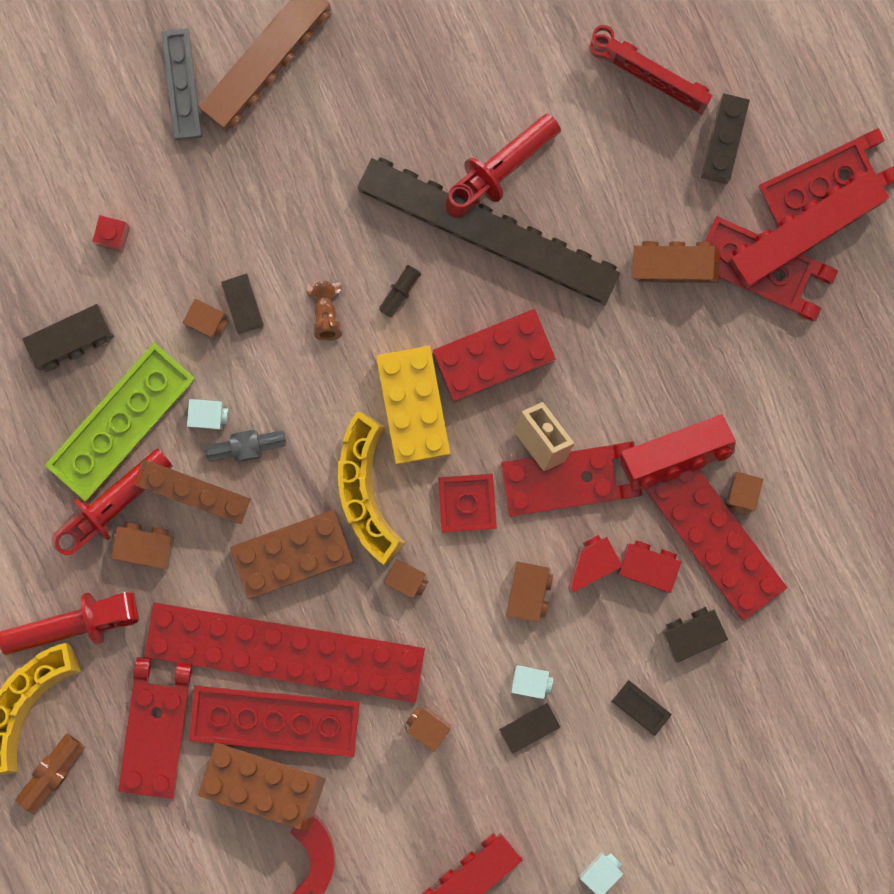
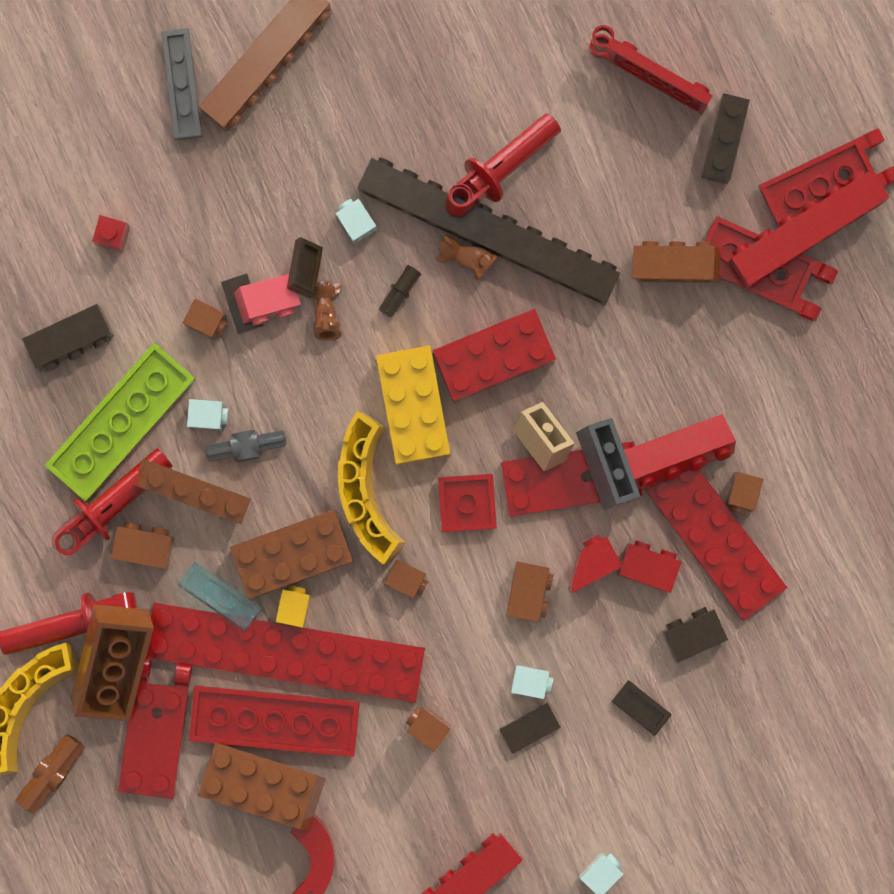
(111, 662): none -> dark orange brick
(219, 596): none -> clear light blue tile
(265, 300): none -> coral brick
(293, 606): none -> yellow brick
(304, 267): none -> dark brown tile
(355, 220): none -> light aqua brick
(472, 257): none -> dark orange animal
(608, 464): none -> dark grey brick

